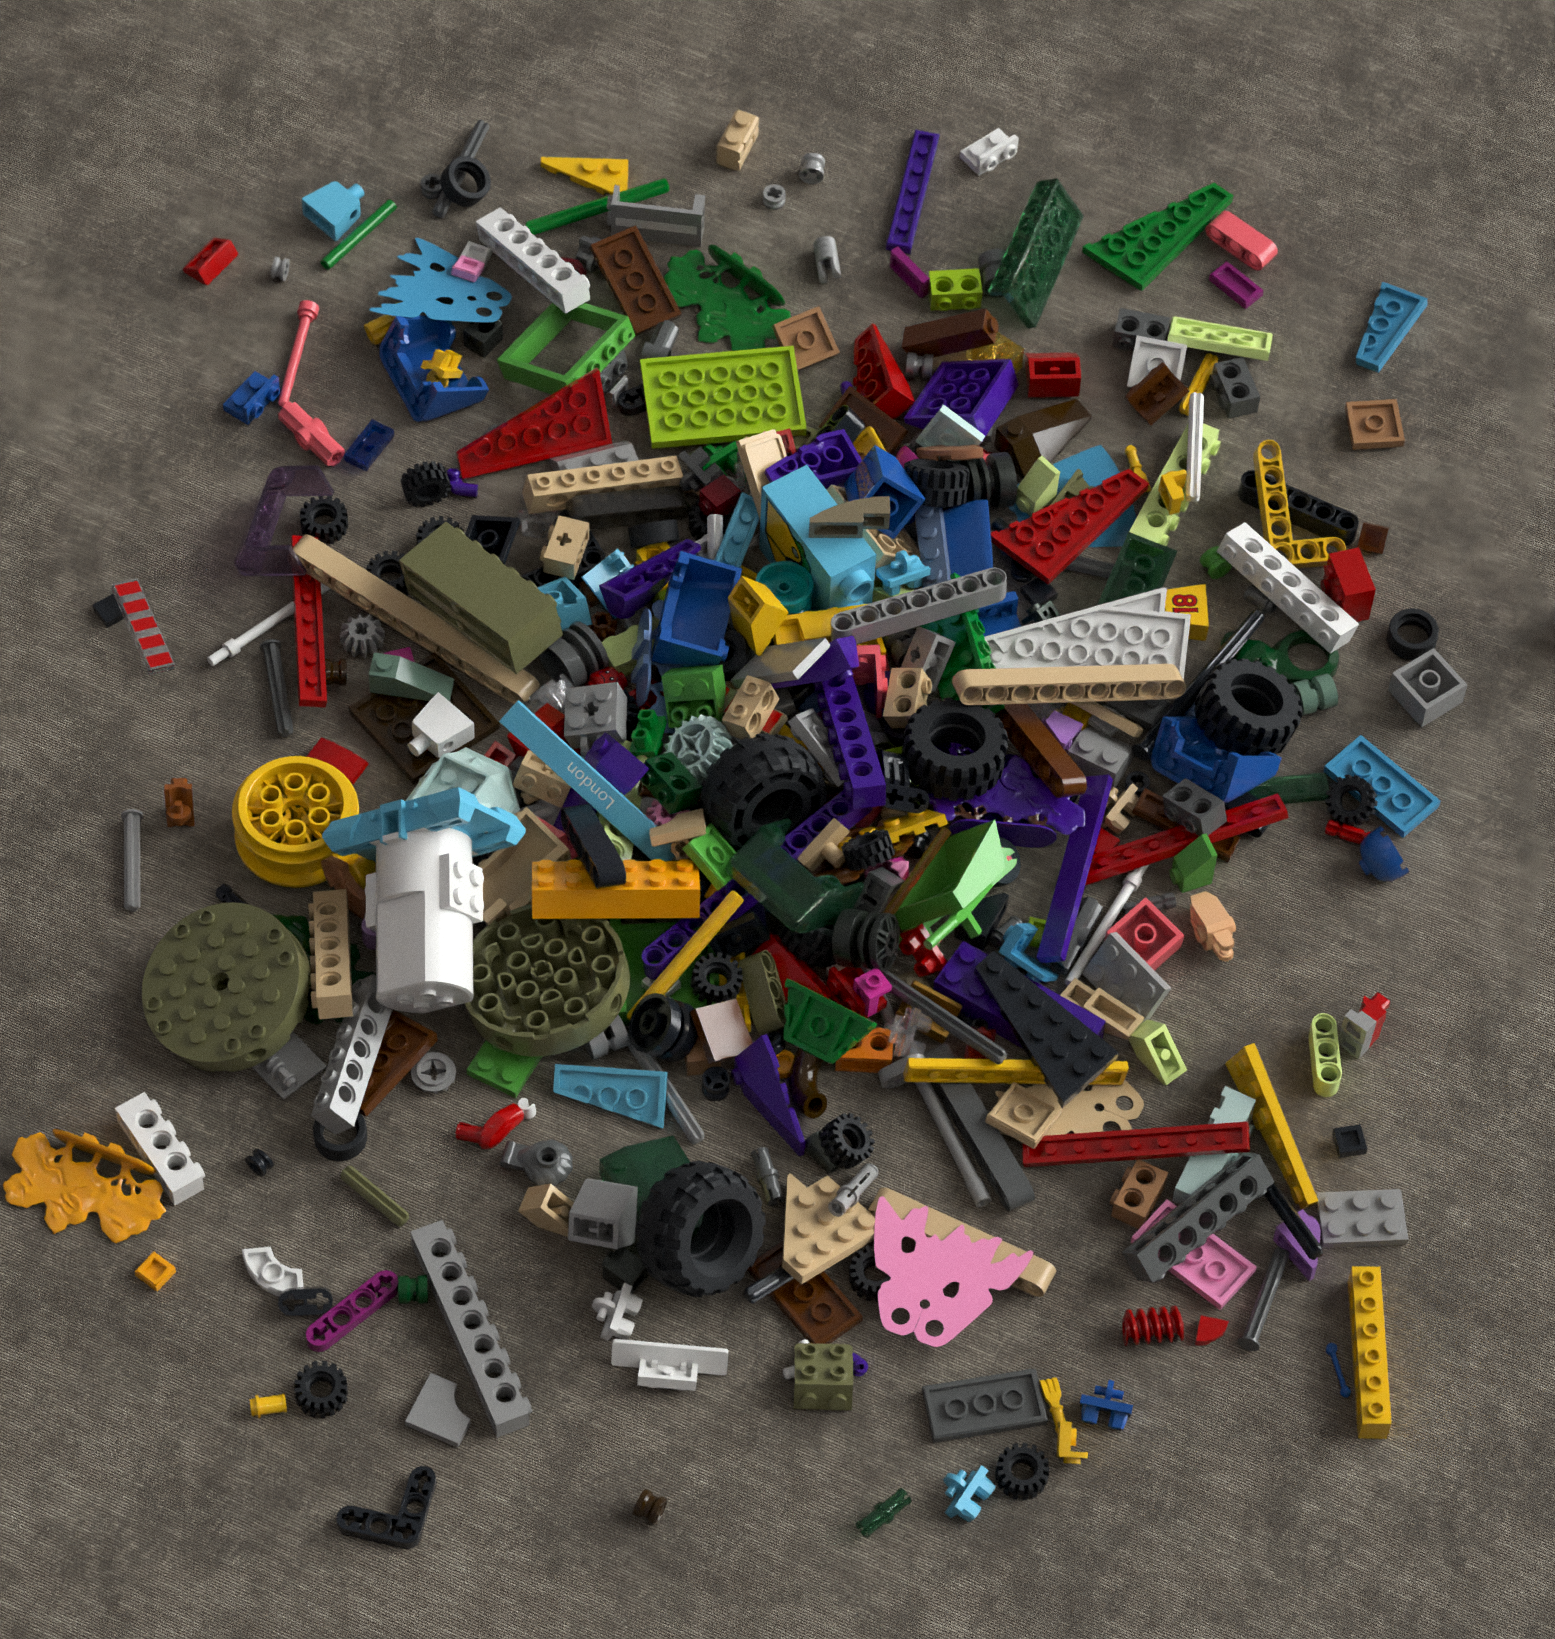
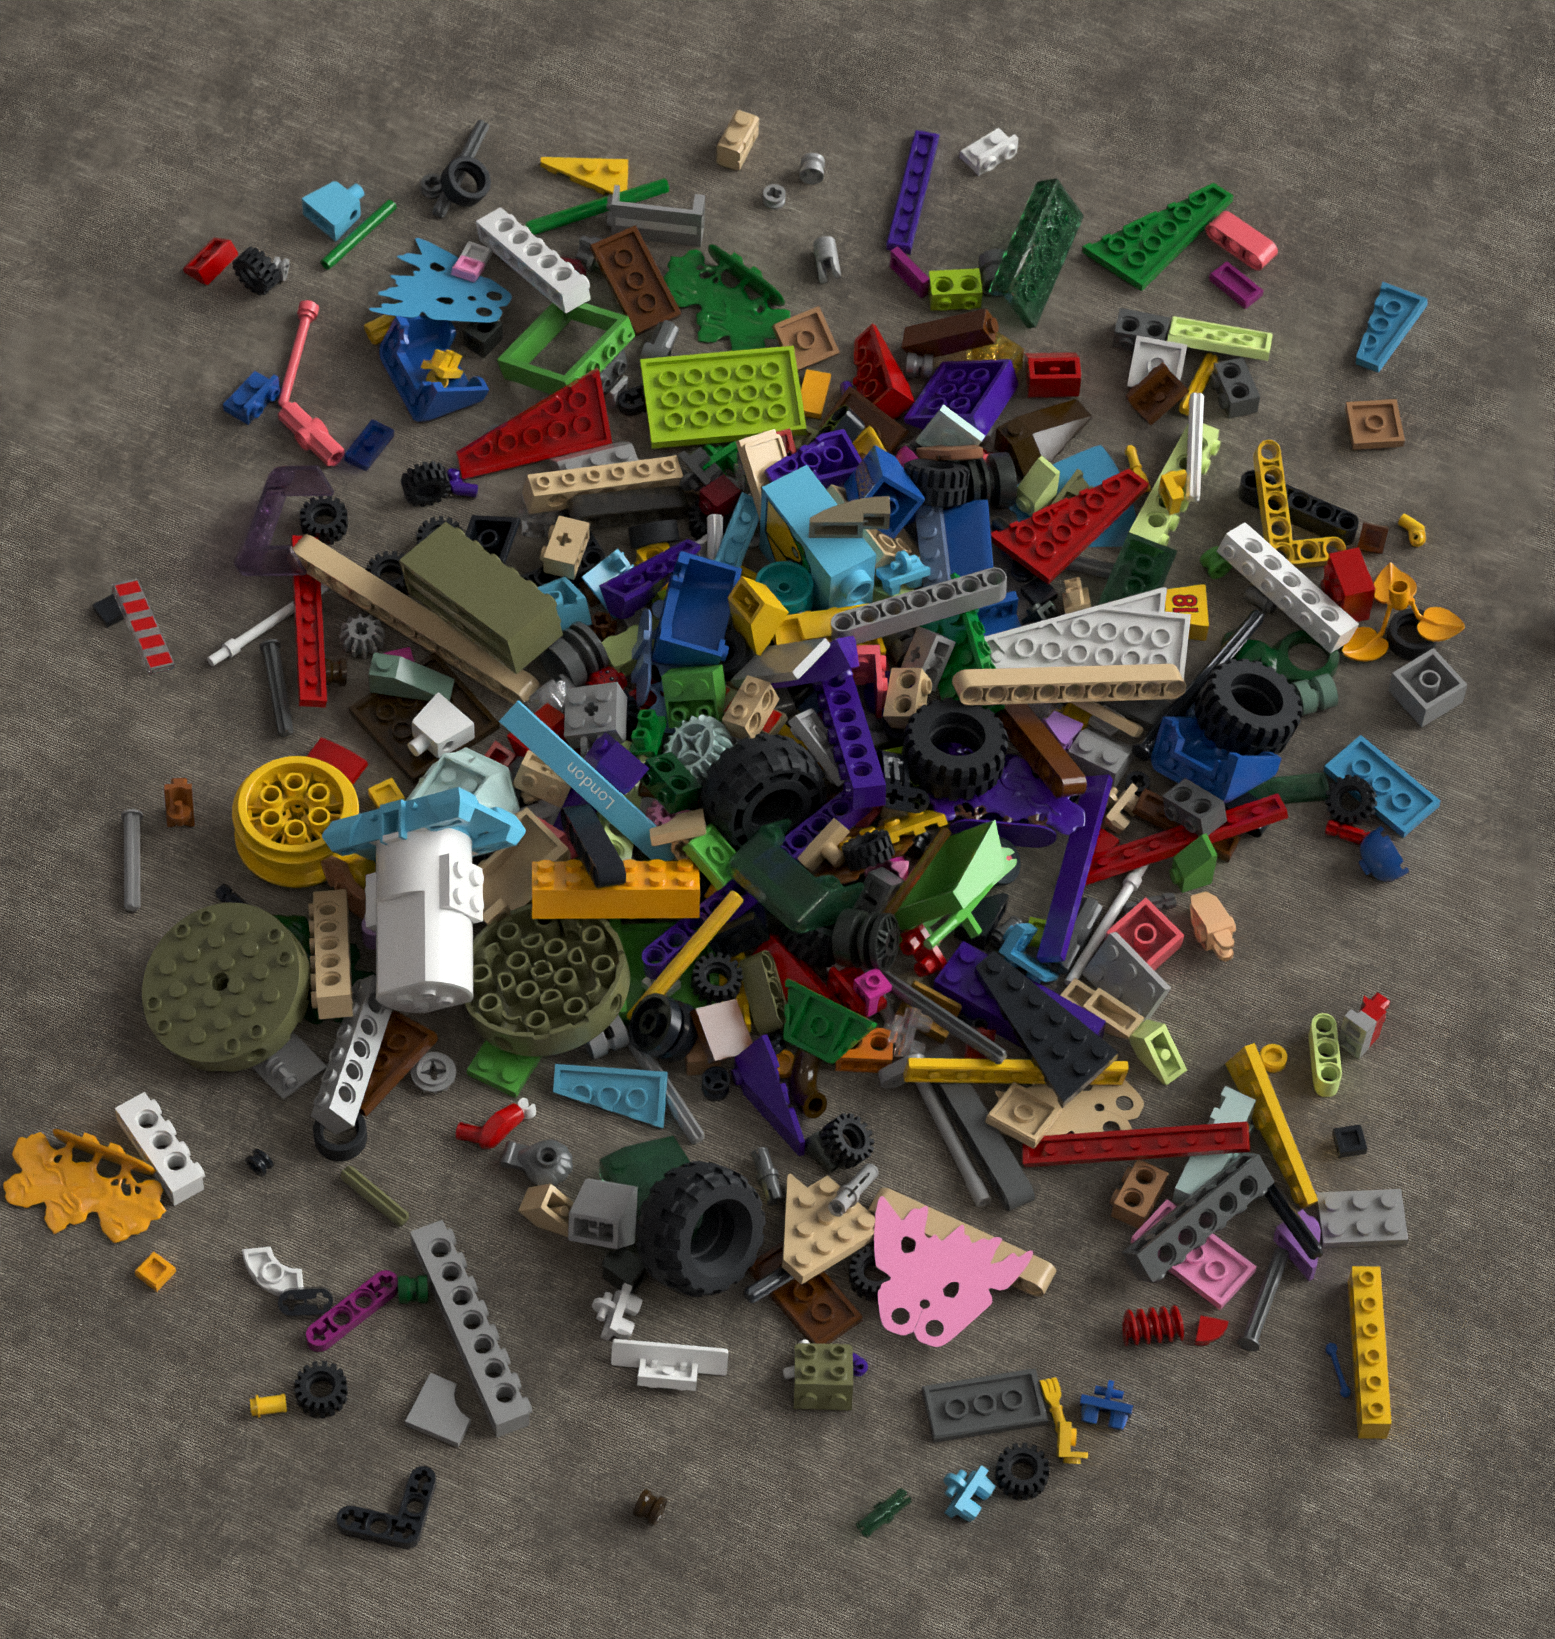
(256, 271): none -> black tyre
(385, 792): none -> yellow plate
(814, 392): none -> light orange tile
(1075, 597): none -> tan hips
(1273, 1058): none -> yellow tile
(1396, 591): none -> light orange plant
(1415, 530): none -> yellow arm

